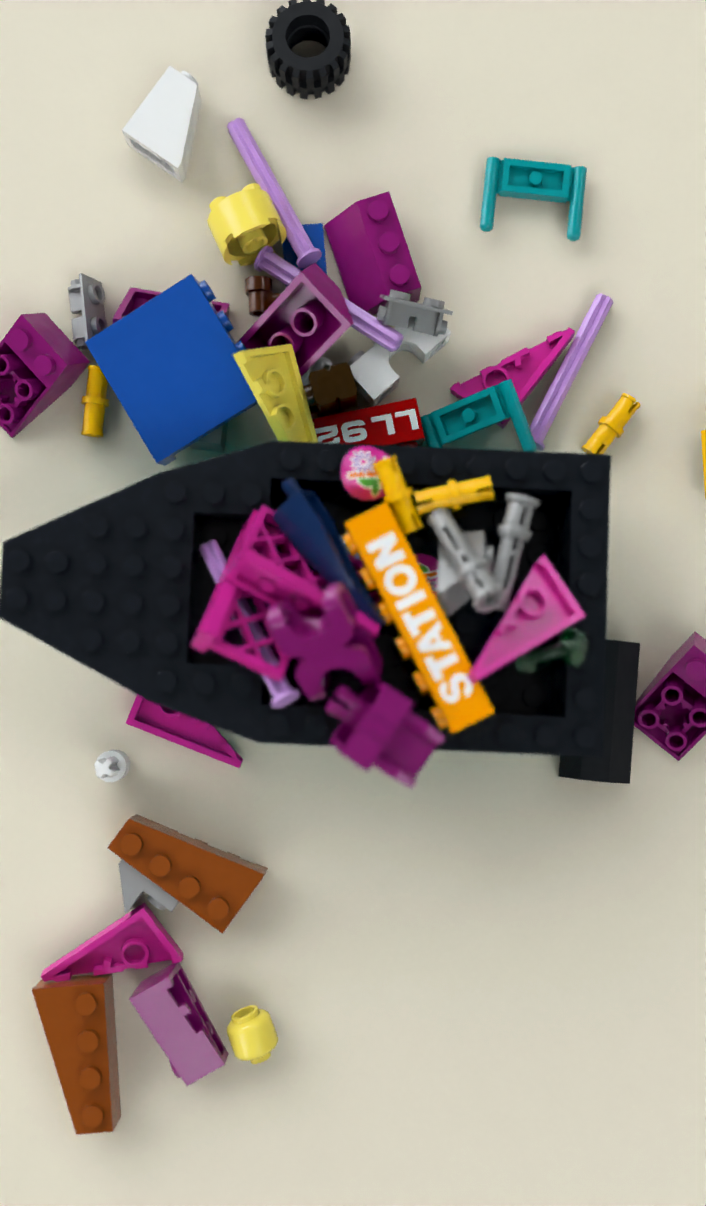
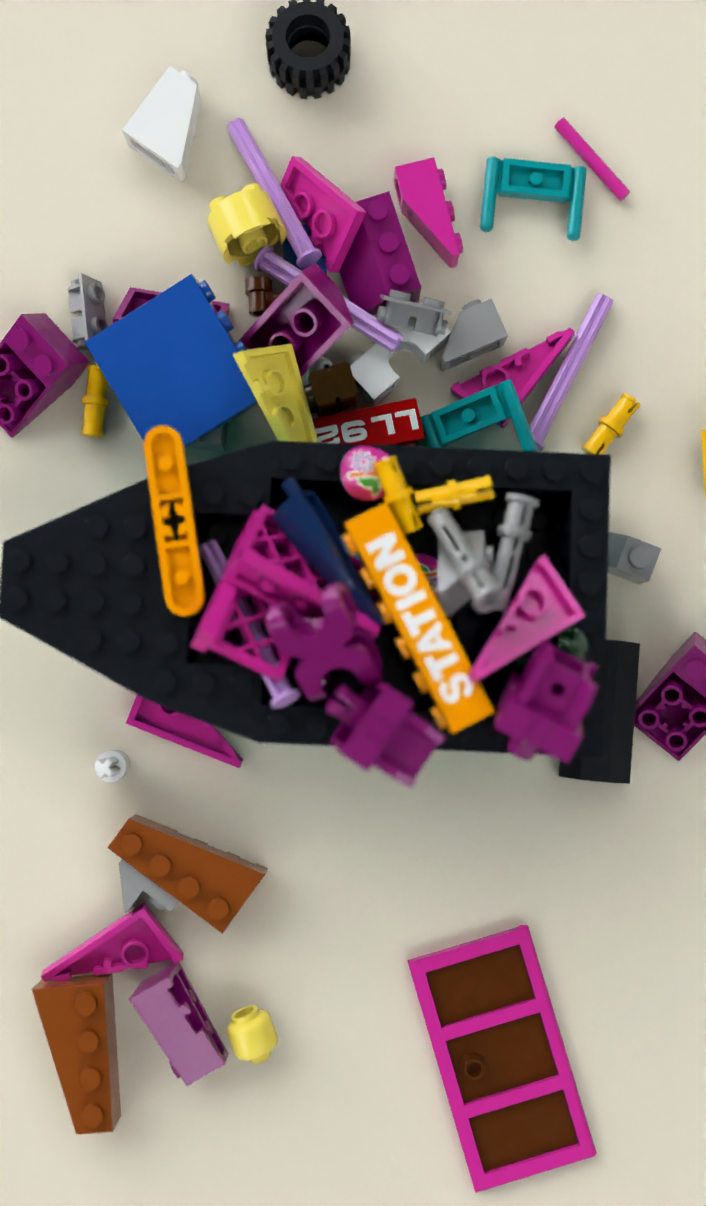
(167, 484): none -> light orange piece
(325, 210): none -> dark pink wing
(424, 205): none -> dark pink slope
(474, 334): none -> light grey slope
(501, 1058): none -> door
(546, 704): none -> magenta piece
(592, 159): none -> dark pink bar
(631, 558): none -> light grey slope

